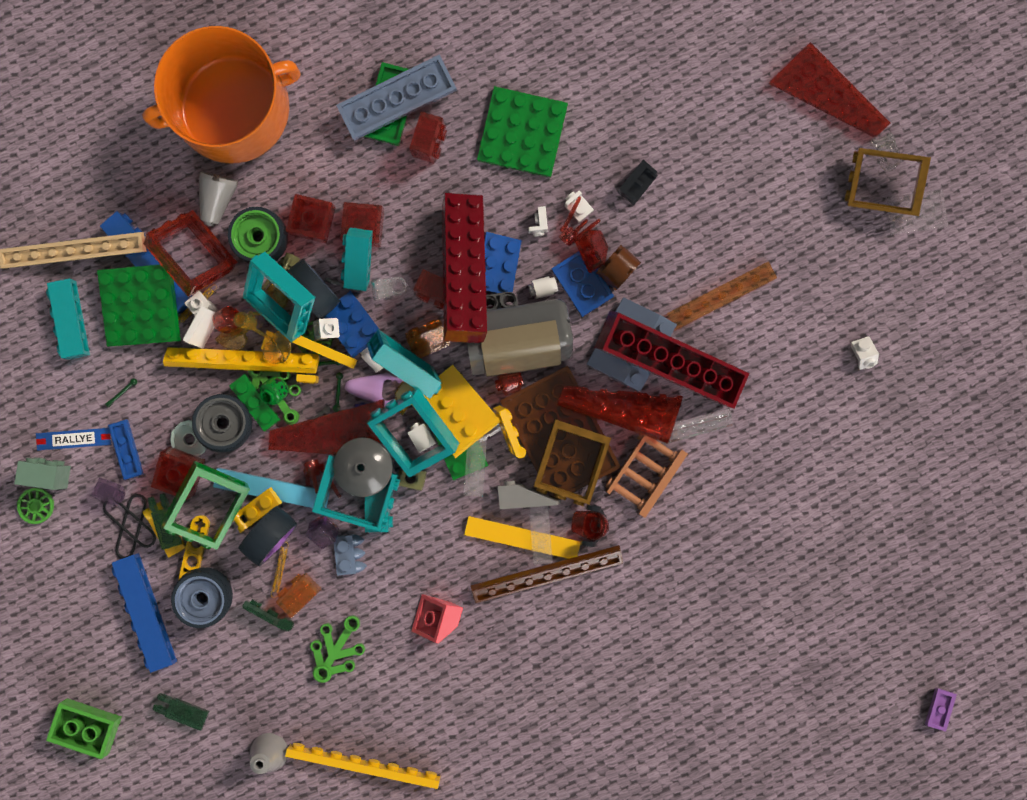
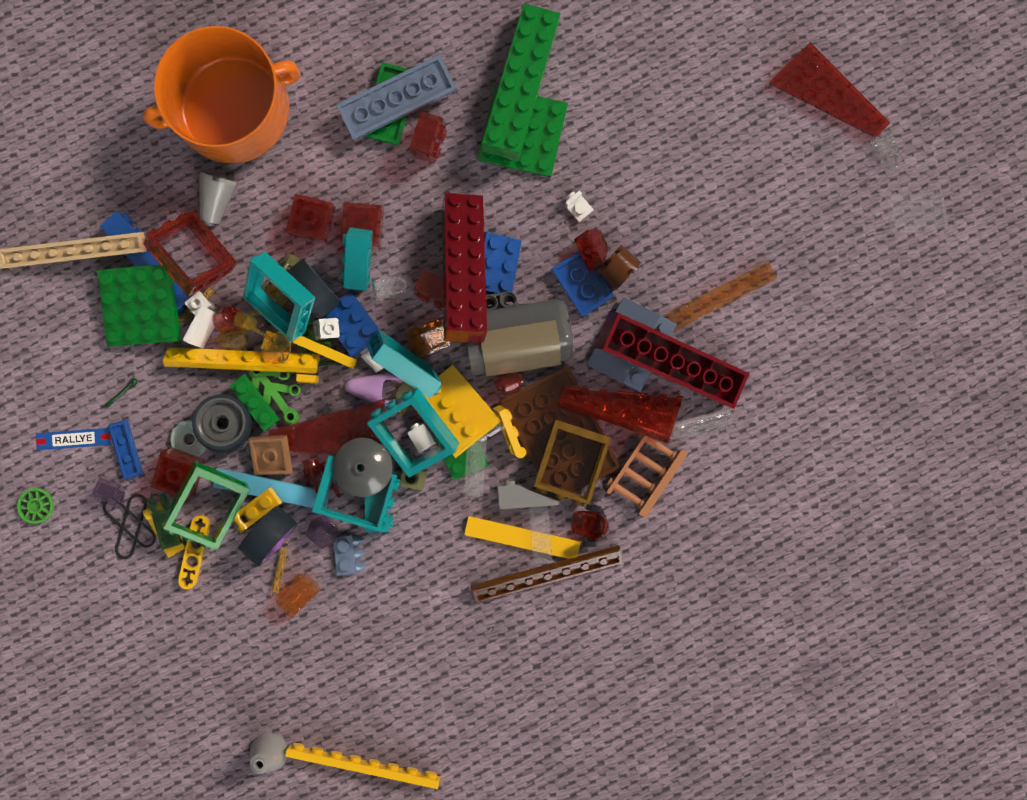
(42, 473): sand green brick -> none
(68, 319): teal brick -> none
(84, 728): bright green brick -> none
(143, 612): blue brick -> none
(182, 712): clear green hinge -> none
(191, 608): sand blue wheel -> none
(251, 222): bright green wheel -> none
(270, 455): none -> medium nougat tile
(270, 616): clear green hinge -> none
(274, 391): green head -> none
(335, 652): bright green plant -> none
(336, 407): dark green hinge -> none
(436, 618): coral slope -> none
(521, 82): none -> green brick
(541, 219): white bracket -> none
(543, 287): white brick -> none
(569, 234): clear red plant -> none
(638, 182): black hinge -> none
(865, 353): white bracket -> none
(919, 186): pearl gold window -> none
(940, 709): medium lavender plate -> none

